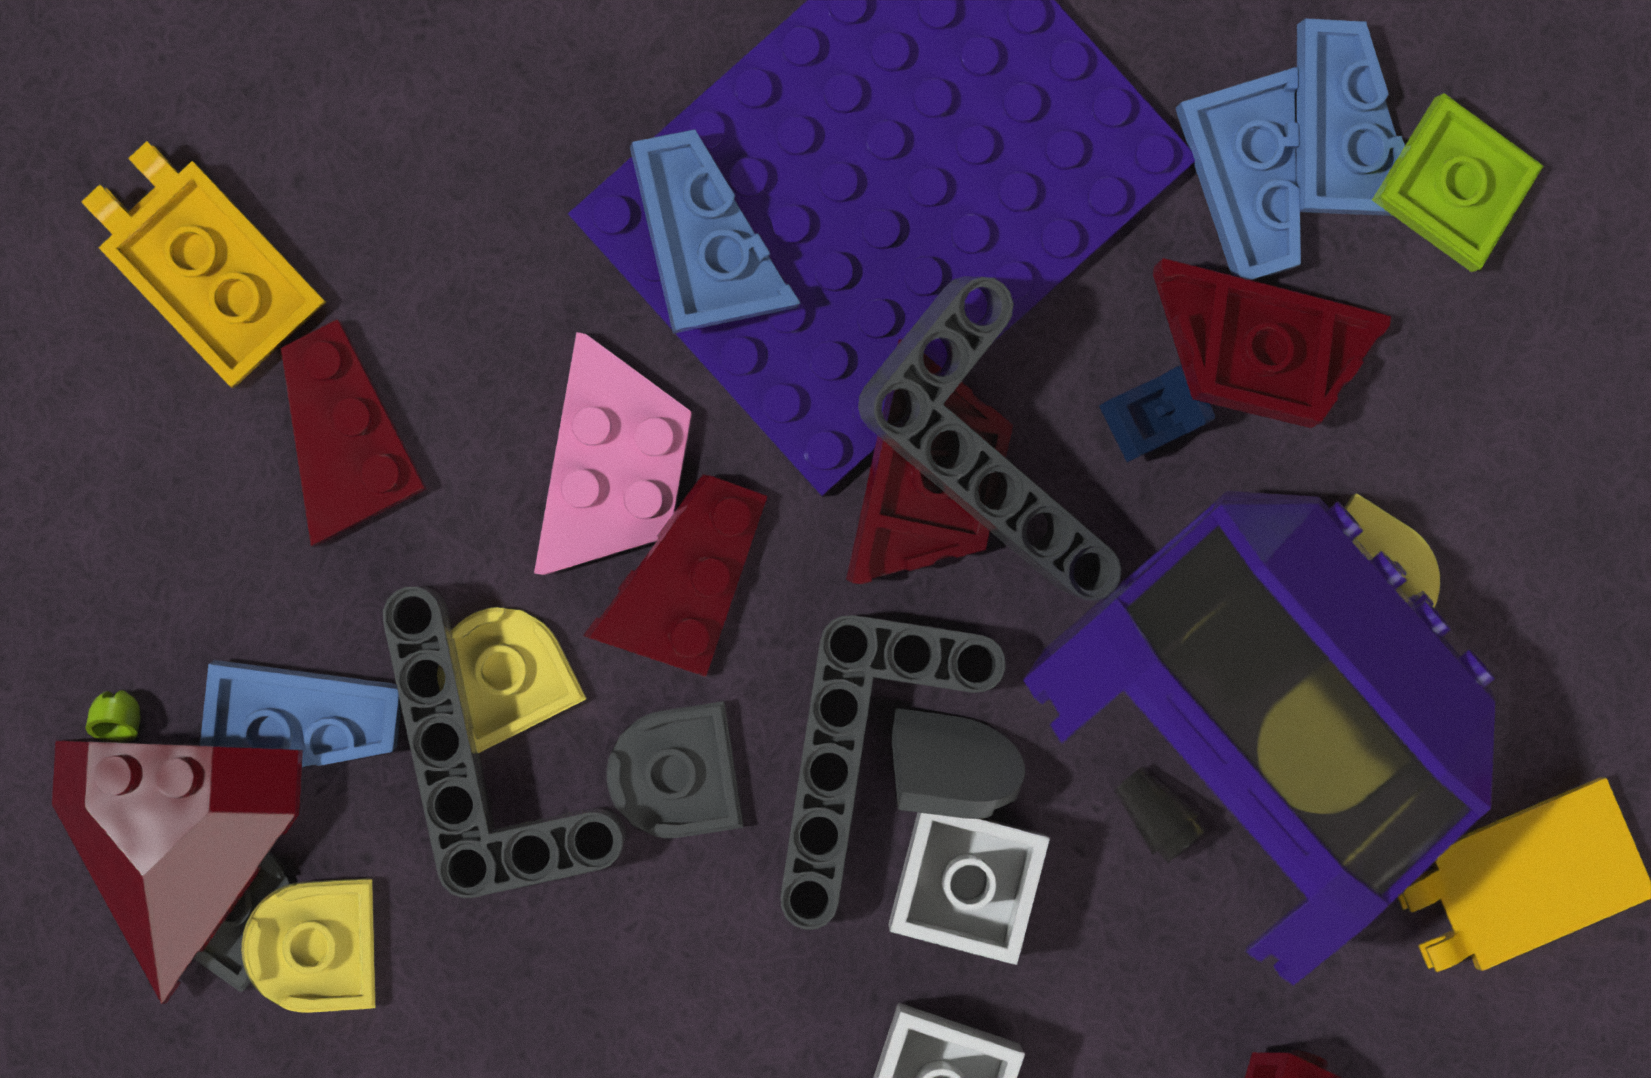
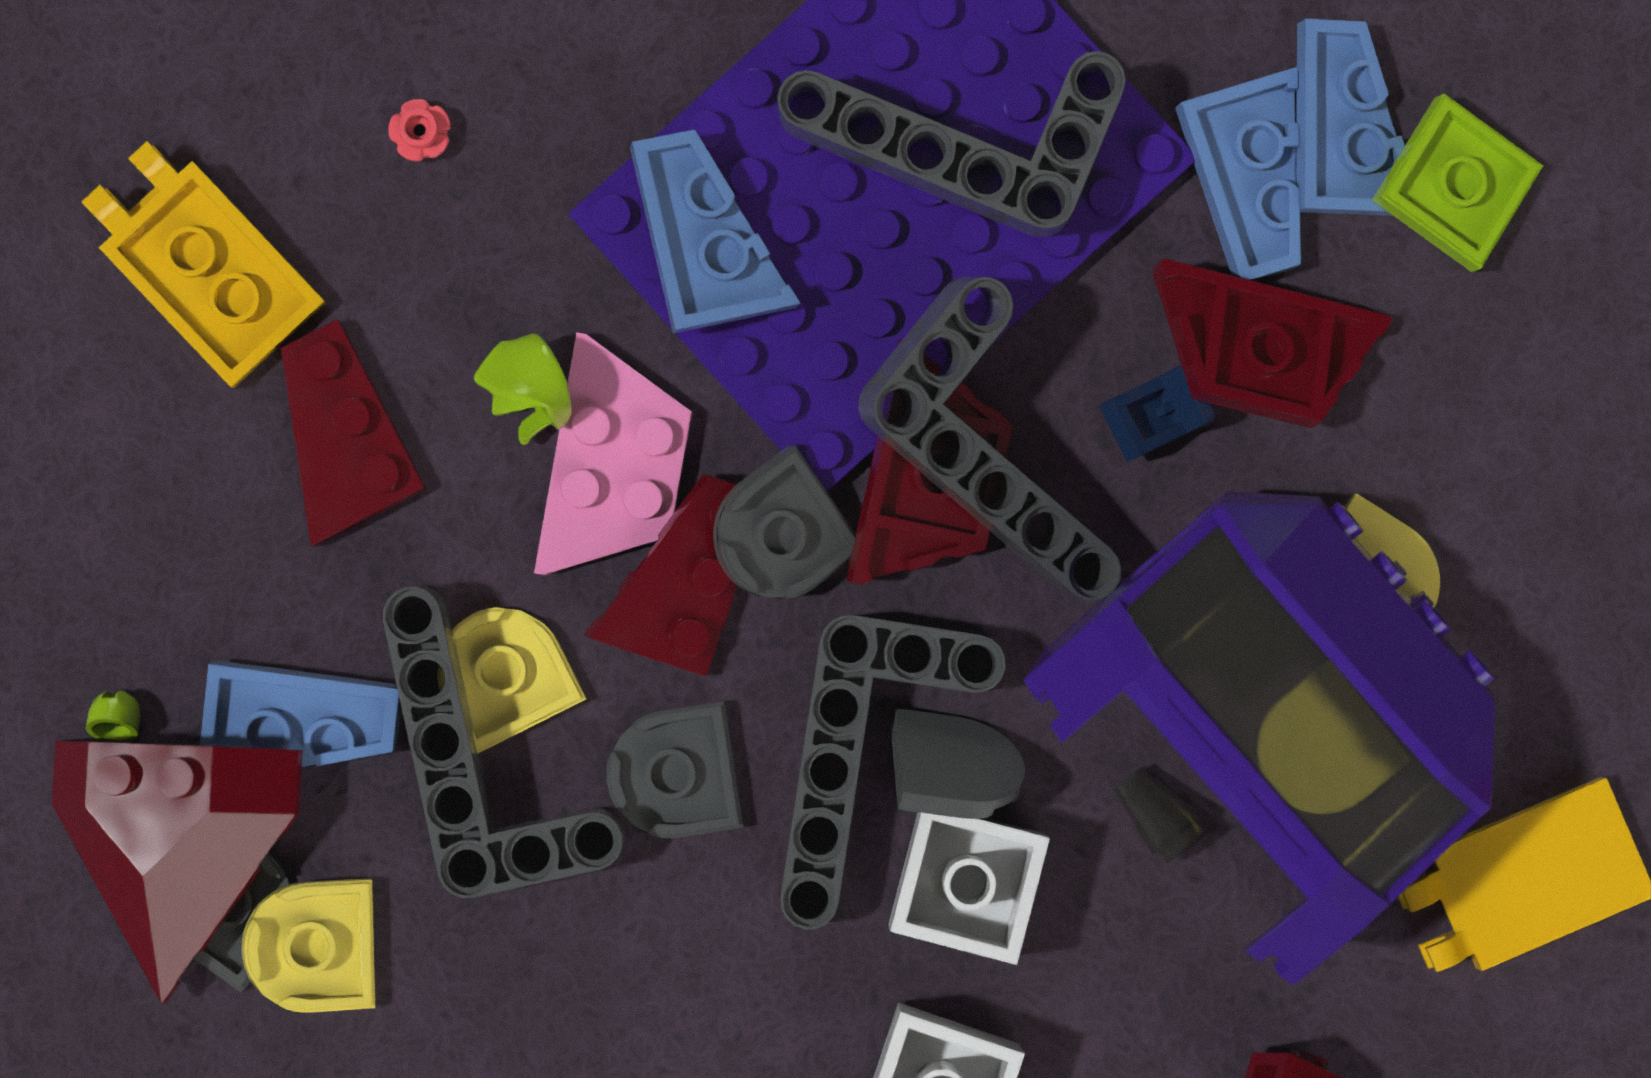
(434, 139): none -> coral plate
(526, 376): none -> lime piece
(781, 530): none -> dark grey tile
(963, 152): none -> dark grey beam

